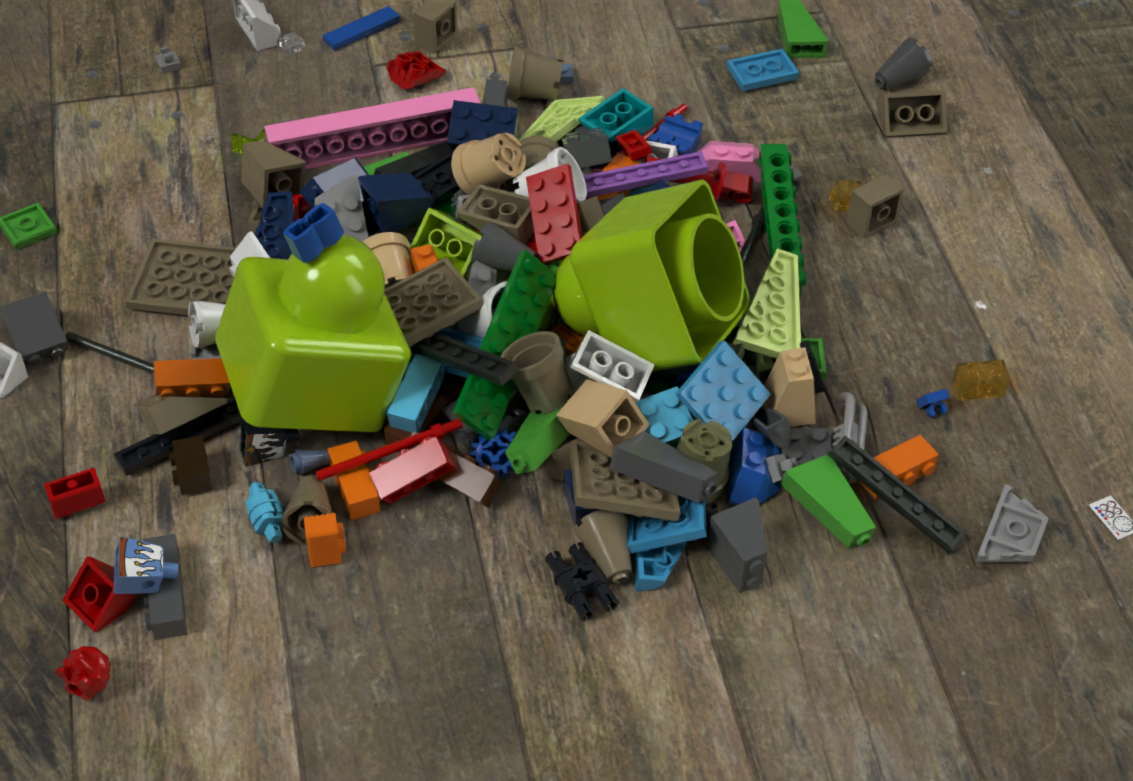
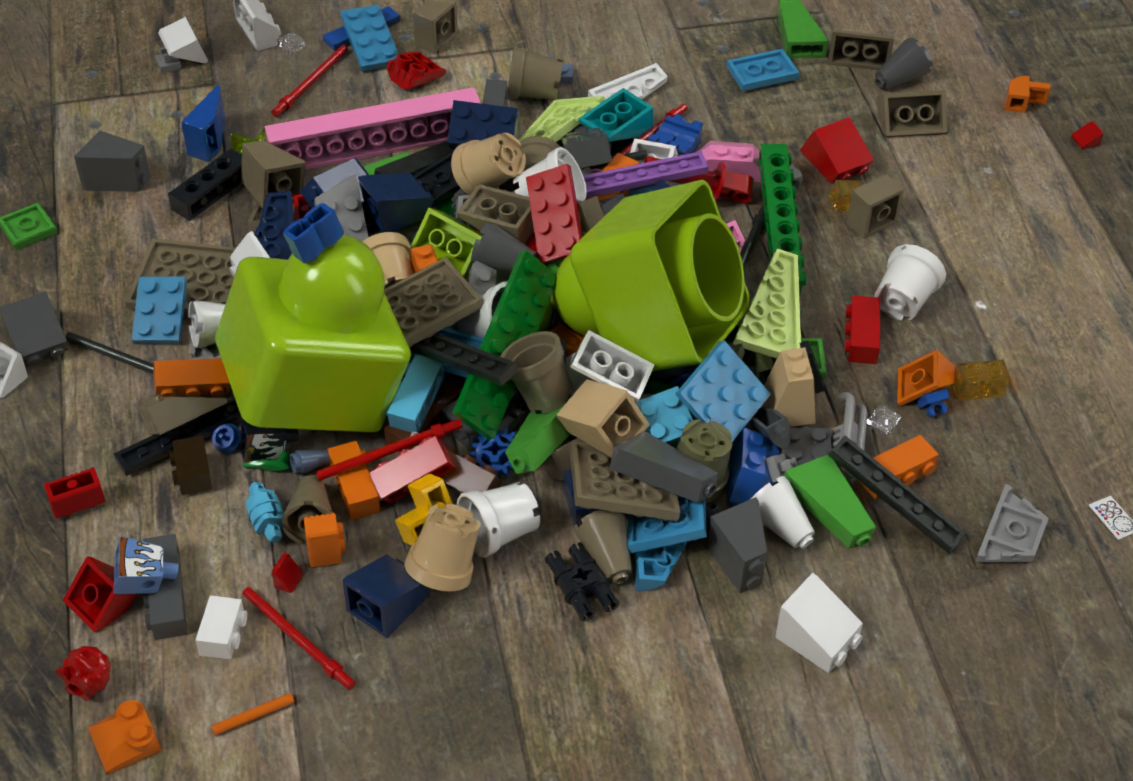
(112, 164): none -> dark grey slope
(124, 737): none -> orange slope
(159, 310): none -> dark azure plate
(182, 42): none -> white slope
(205, 127): none -> blue slope
(207, 185): none -> black brick
(221, 627): none -> white brick
(226, 438): none -> blue hat
(252, 714): none -> orange bar
(270, 465): none -> green bar
(286, 574): none -> red slope
(288, 100): none -> red bar
(331, 667): none -> red bar
(369, 37): none -> dark azure plate
(383, 594): none -> dark blue slope
(425, 493): none -> yellow brick
(444, 549): none -> tan piece
(503, 515): none -> white piece
(633, 145): red plate -> none
(639, 83): none -> white wing
(784, 513): none -> white cone
(818, 625): none -> white slope
(837, 151): none -> red slope
(859, 49): none -> dark tan slope
(863, 329): none -> red brick
(883, 420): none -> clear plate
(909, 281): none -> white piece
(924, 377): none -> orange slope
(1023, 91): none -> orange brick
(1088, 135): none -> red slope

